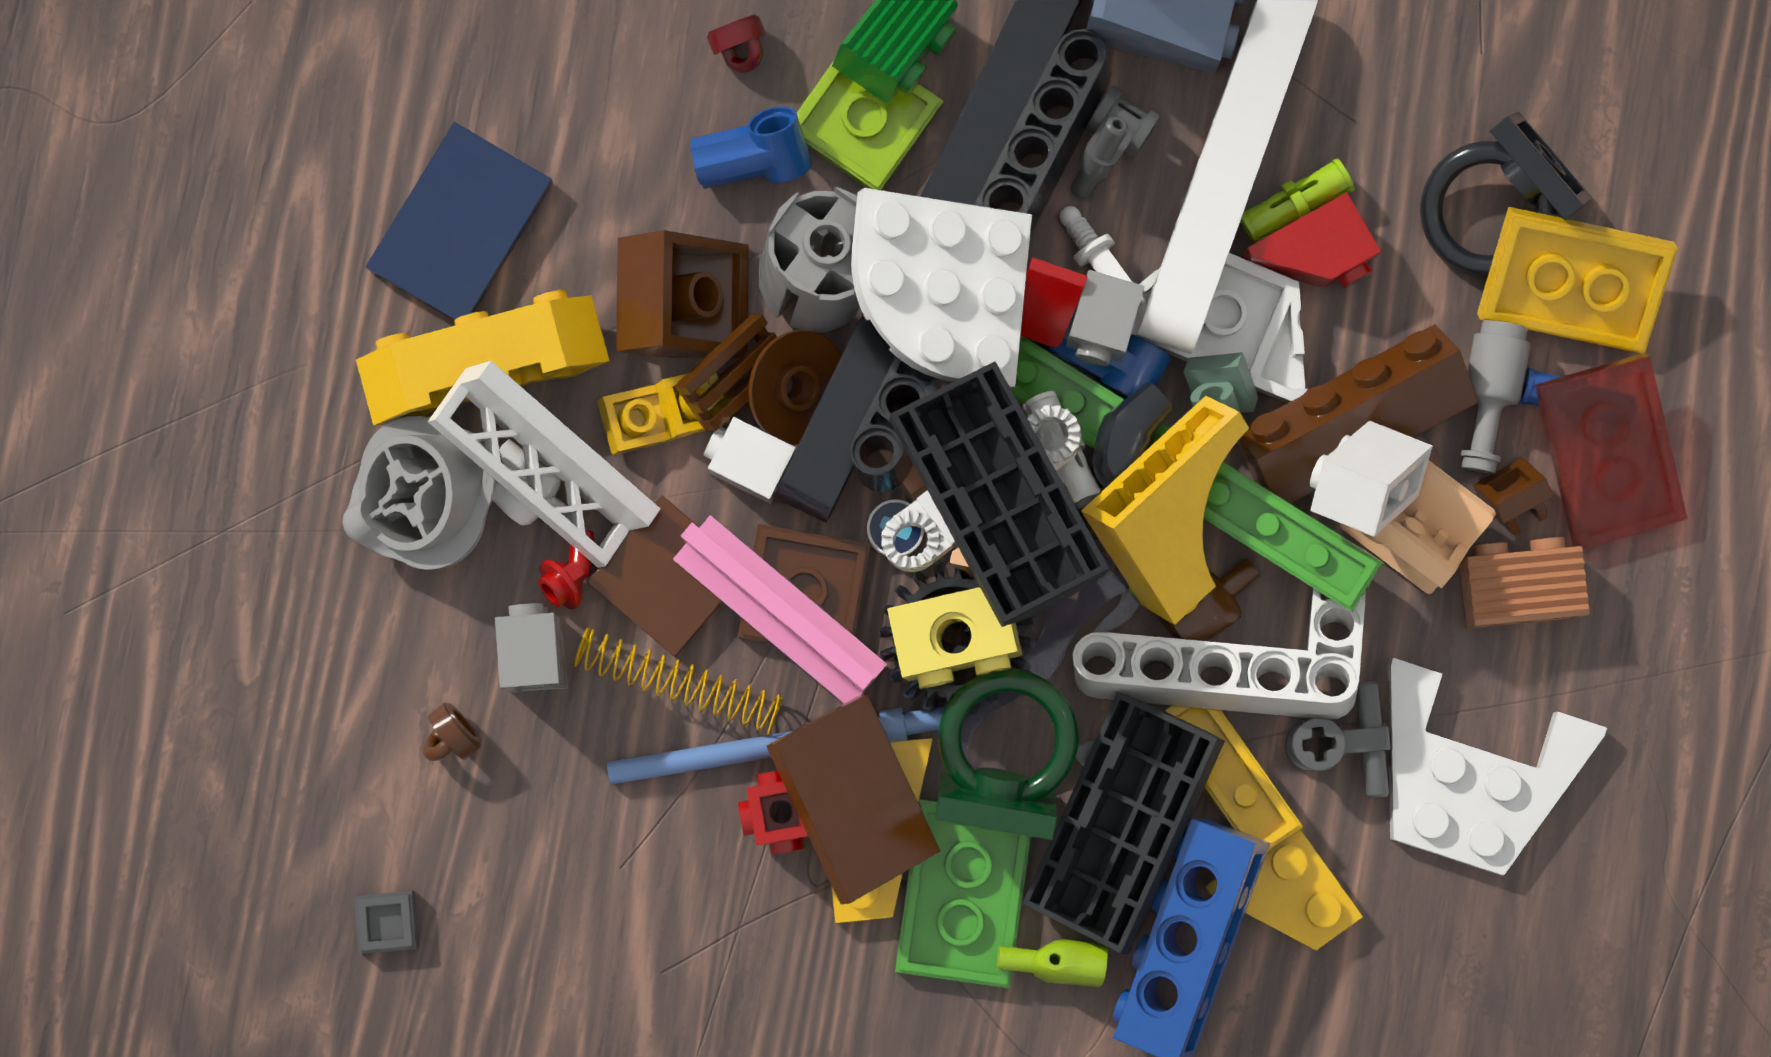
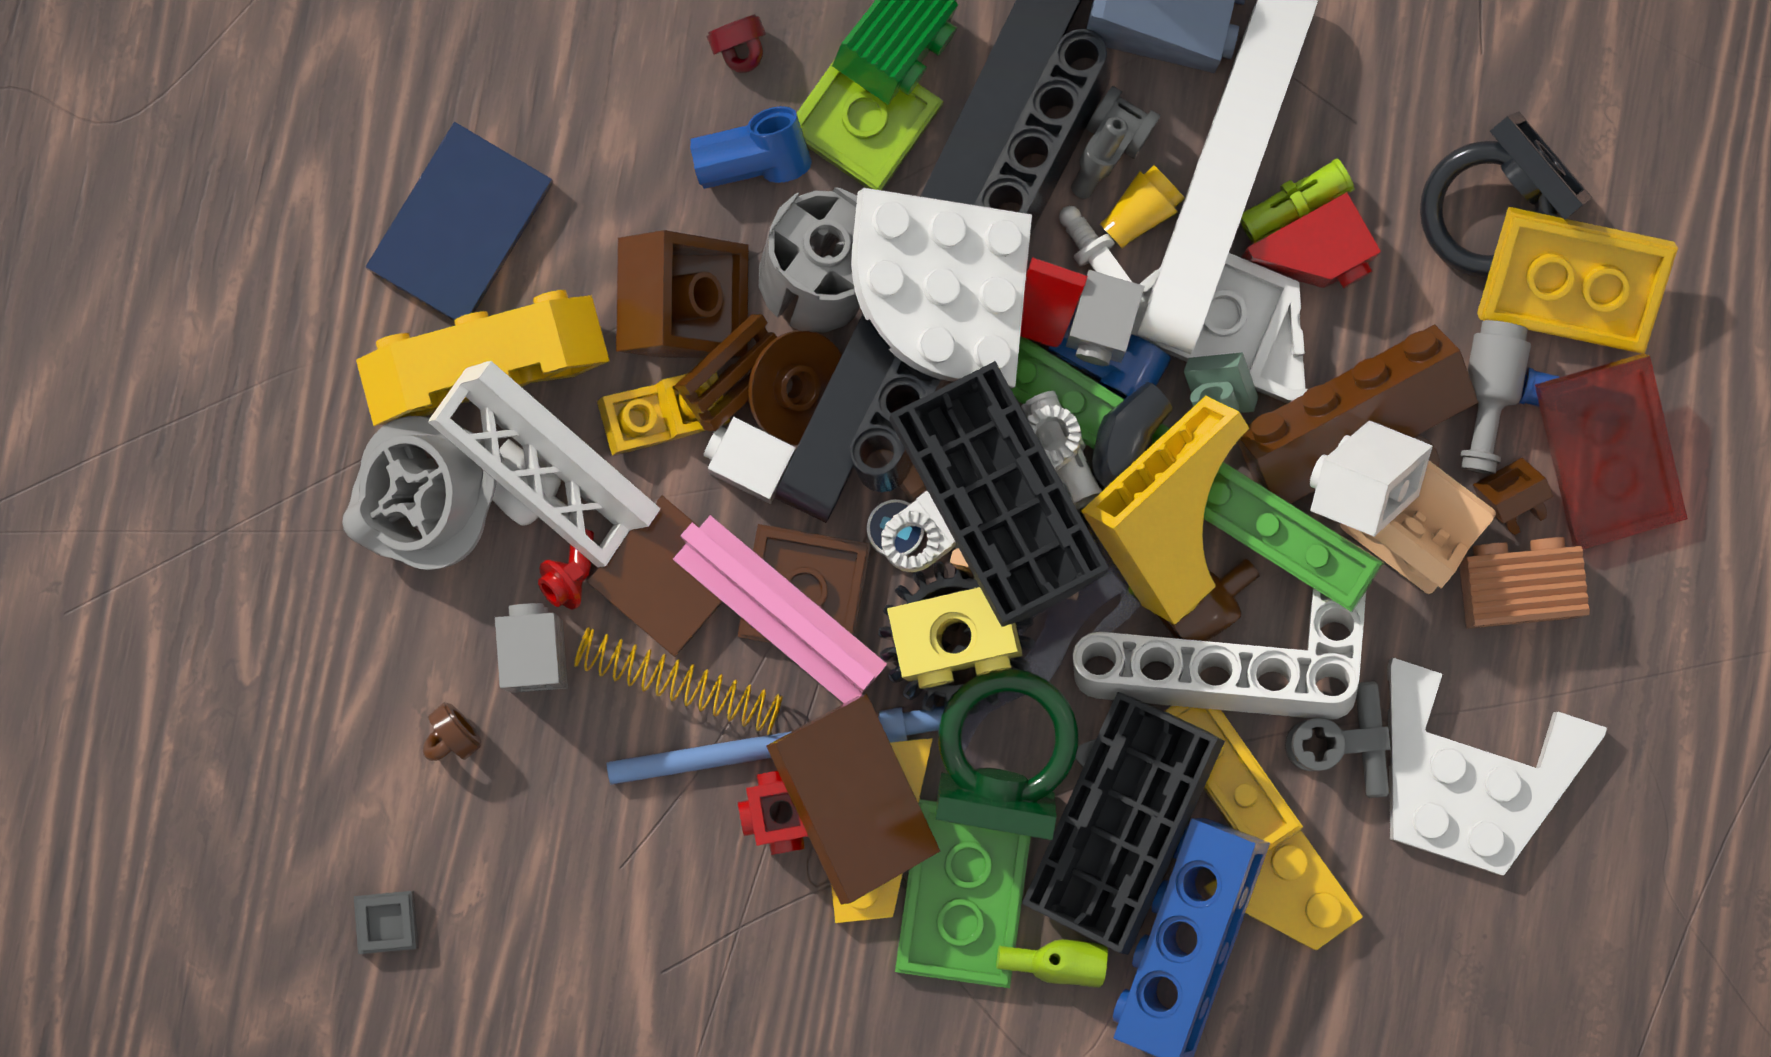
(1142, 206): none -> yellow cone

